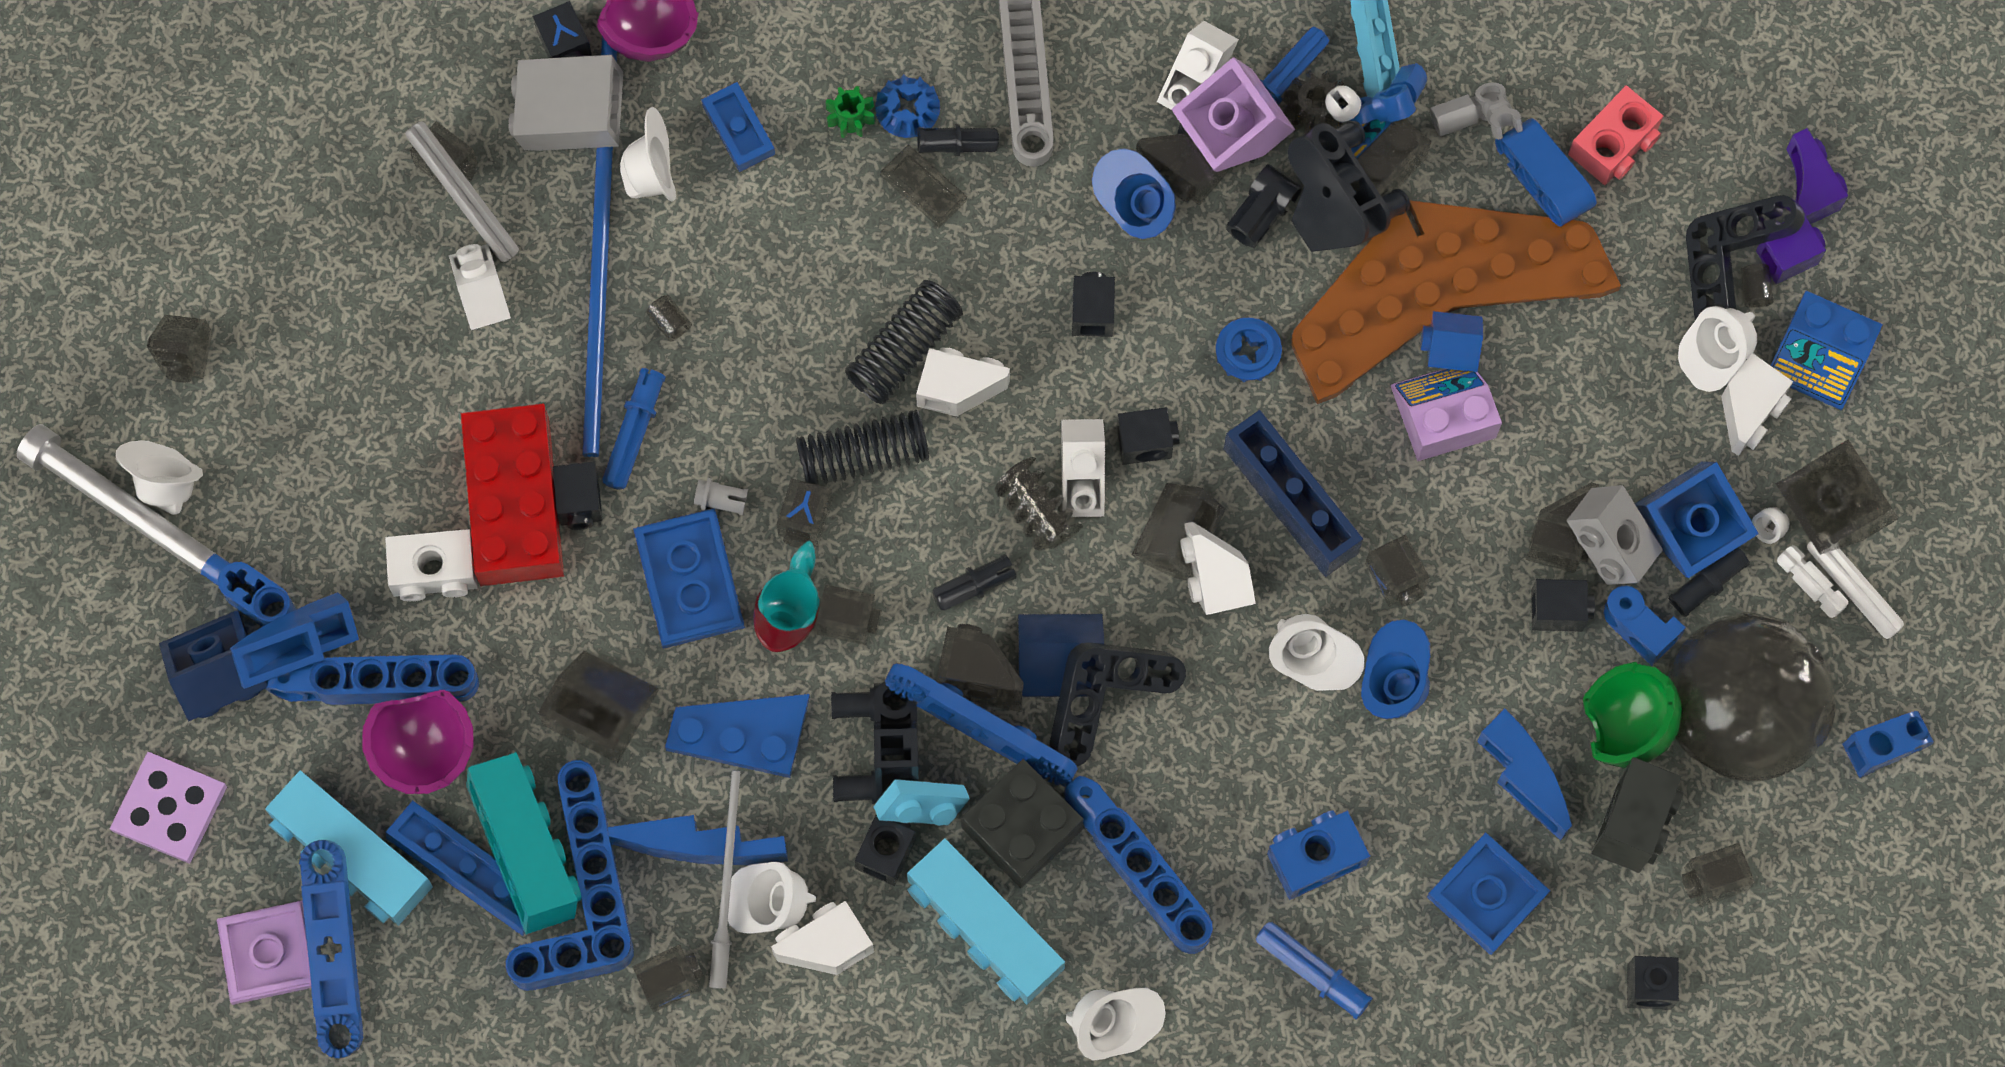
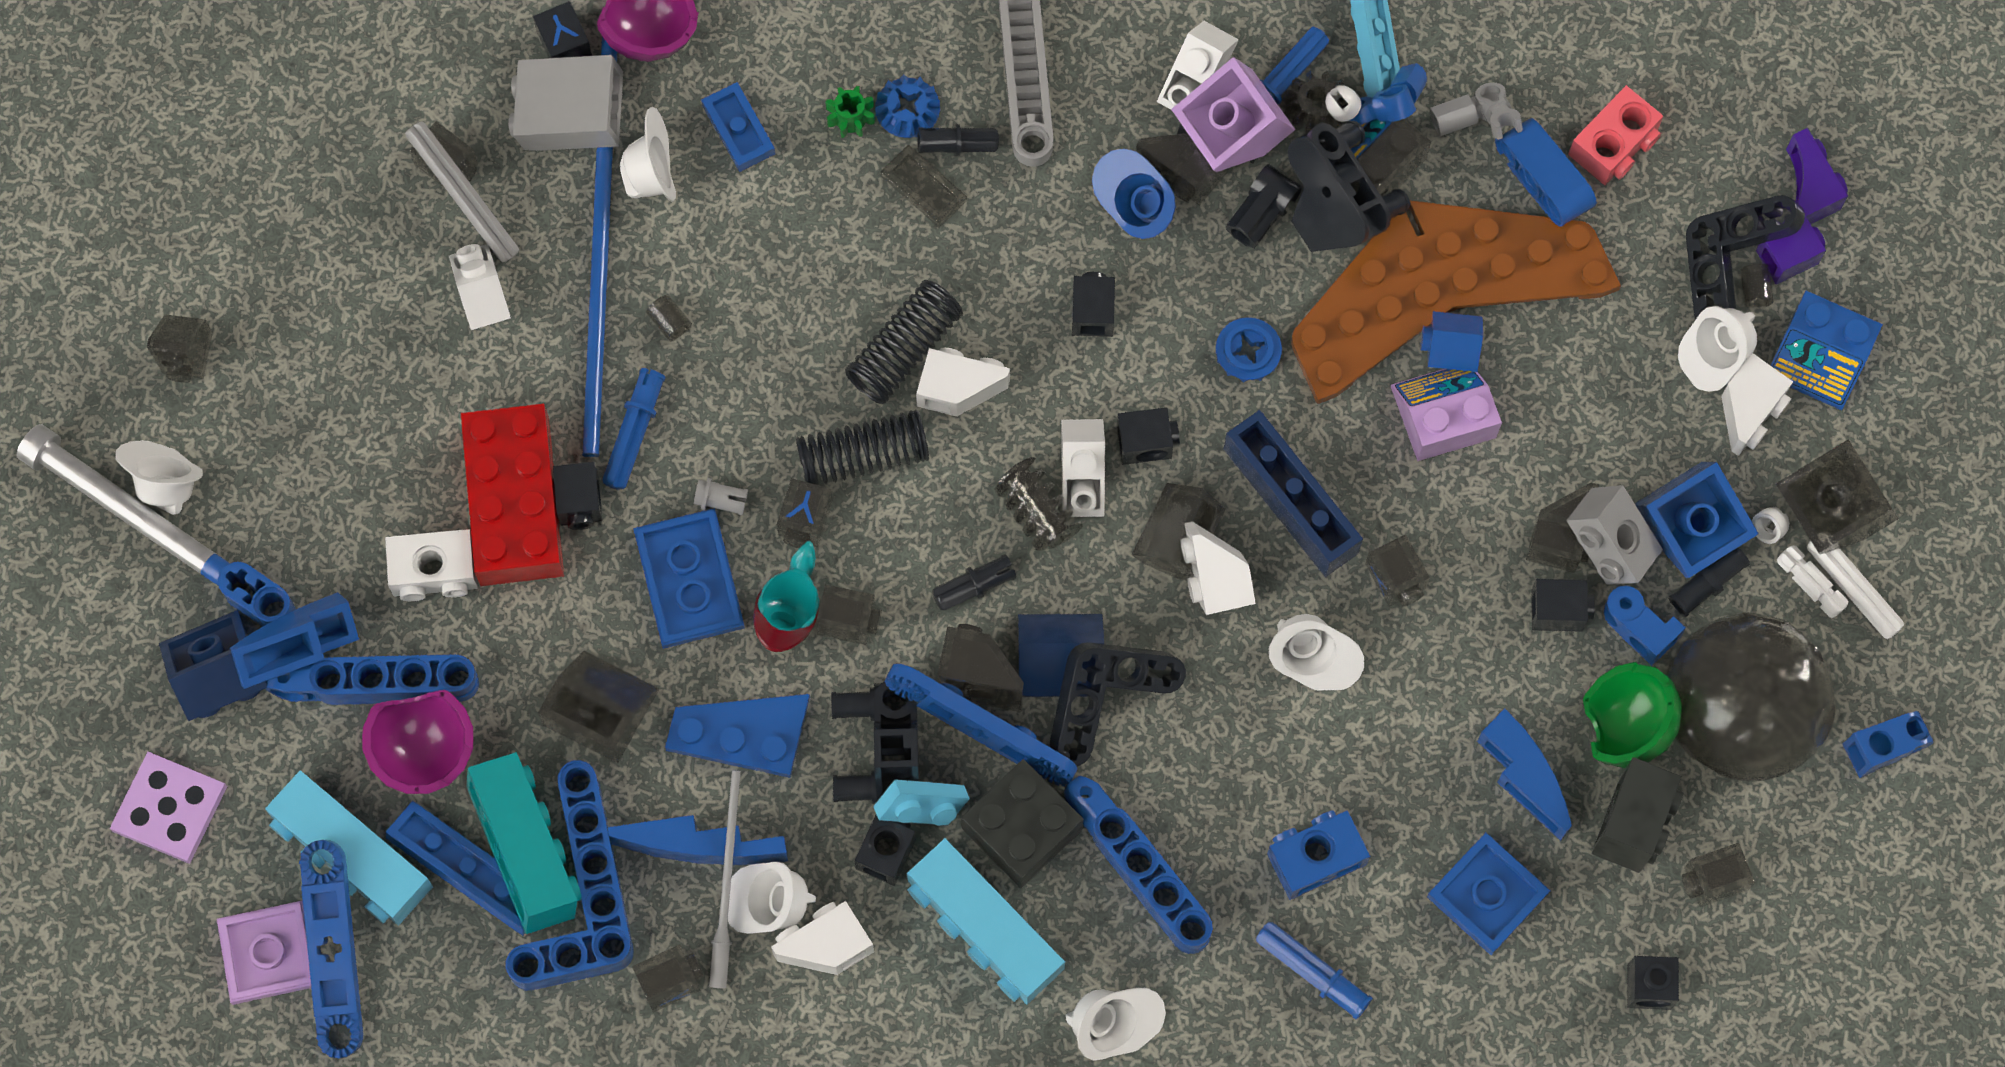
(1396, 670): blue piece -> none

